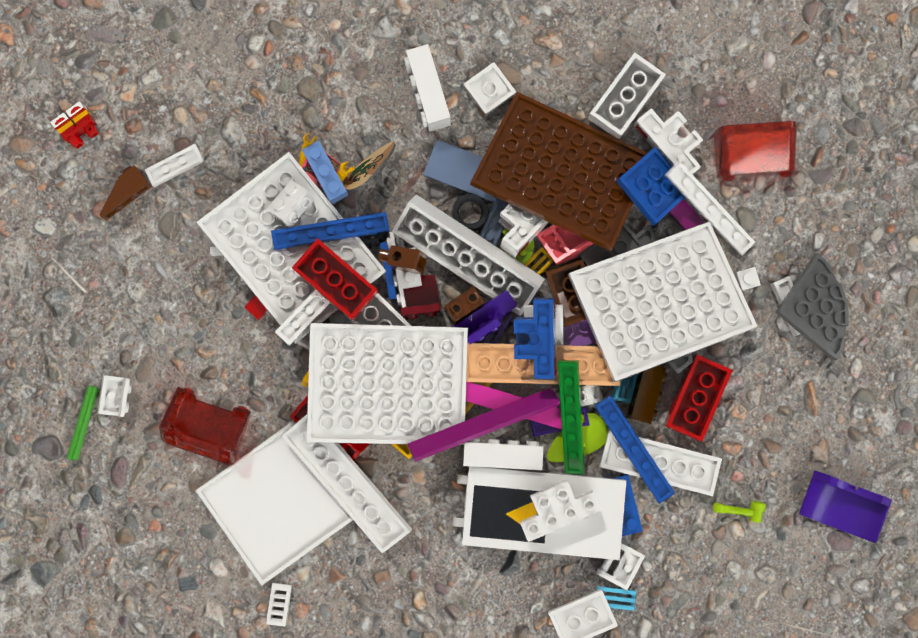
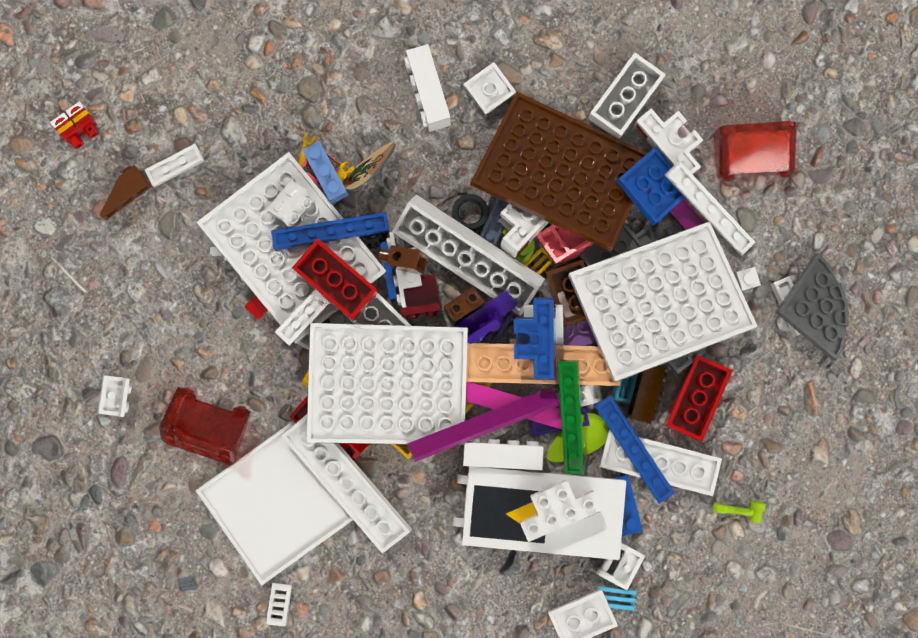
(82, 423): bright green axle -> none
(455, 168): sand blue tile -> none
(845, 508): dark purple panel -> none

